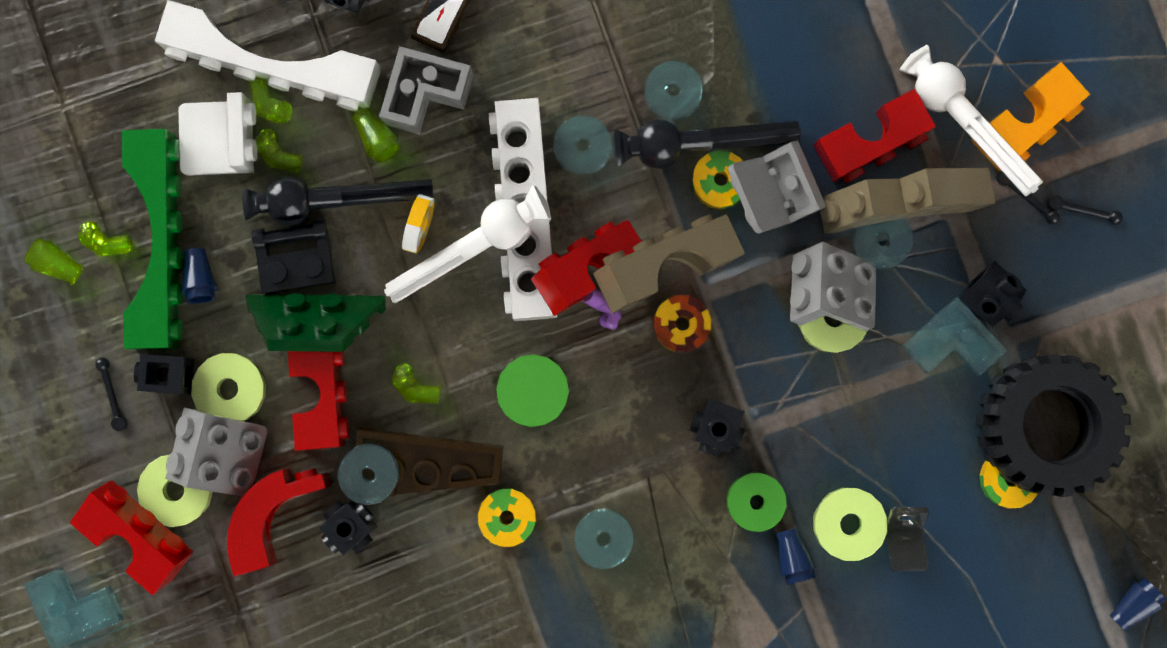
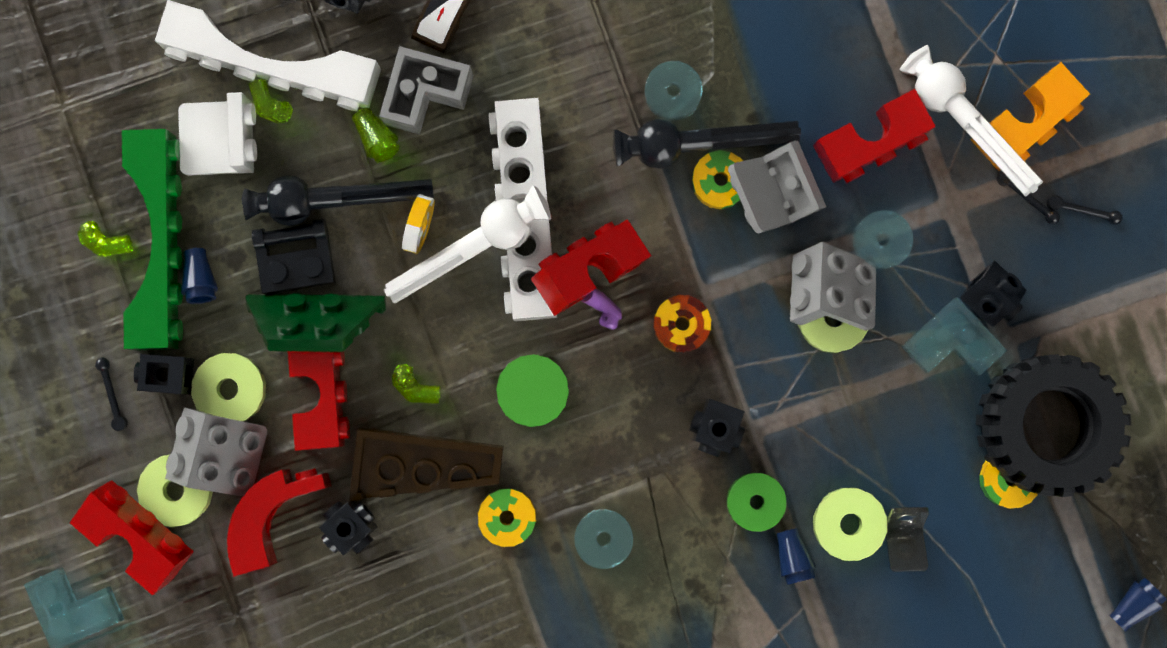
(52, 261): clear neon green cone -> none
(272, 154): clear neon green arm -> none
(352, 479): clear light blue piece -> none
(578, 129): clear light blue piece -> none
(635, 276): dark tan arch -> none
(914, 195): dark tan arch -> none

